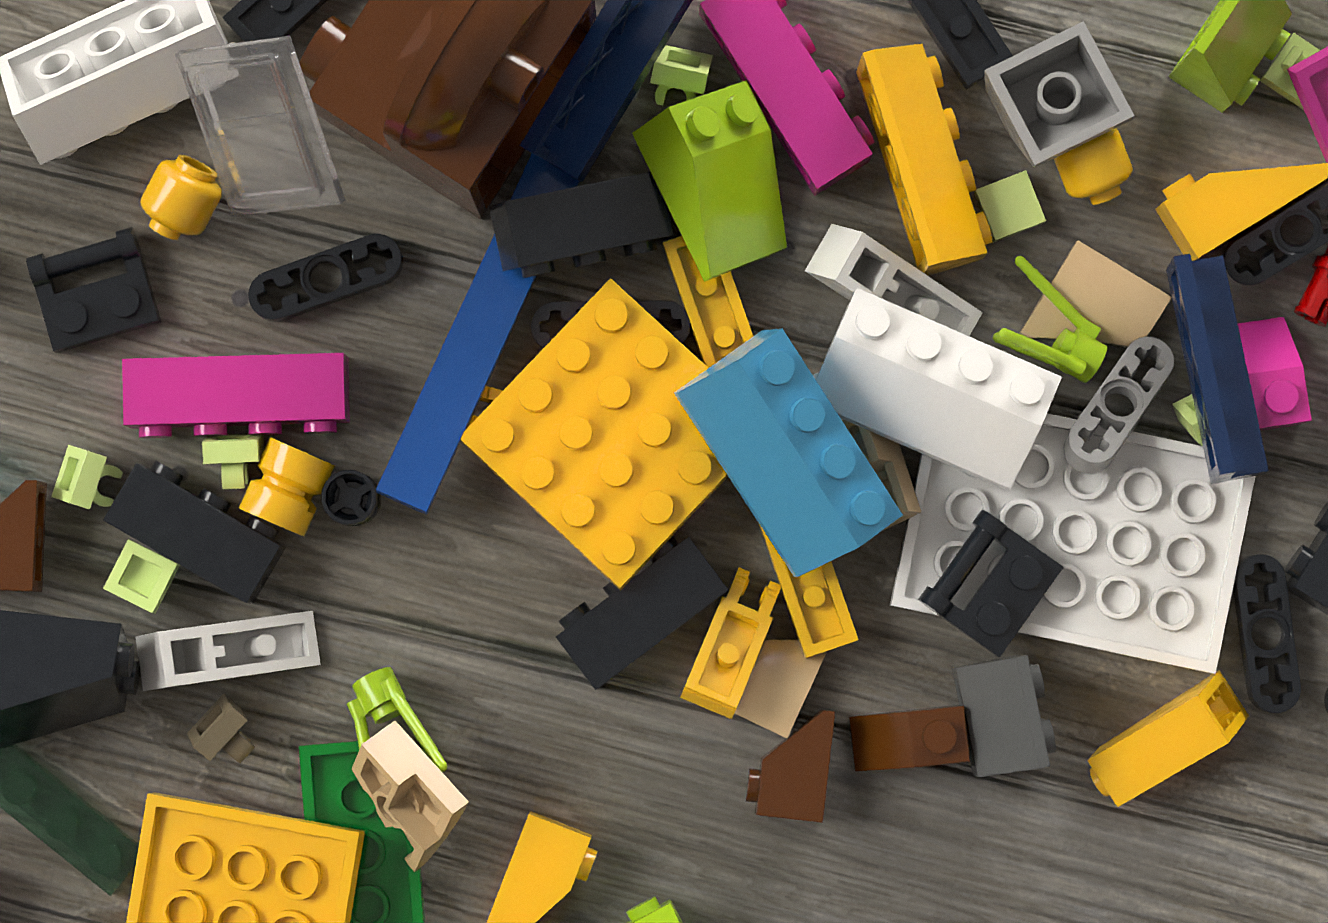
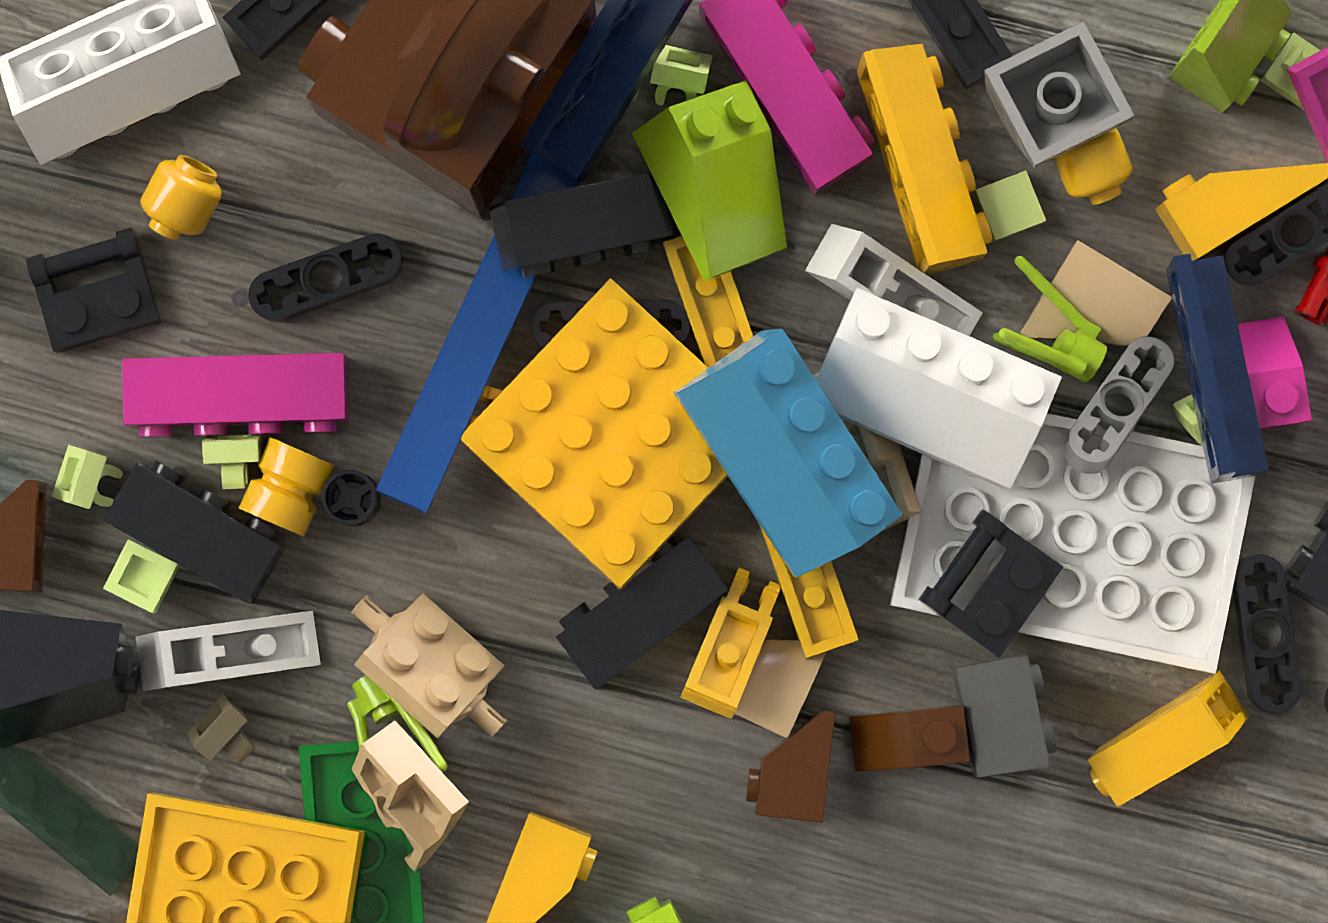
(260, 126): clear piece -> none
(429, 665): none -> tan plate

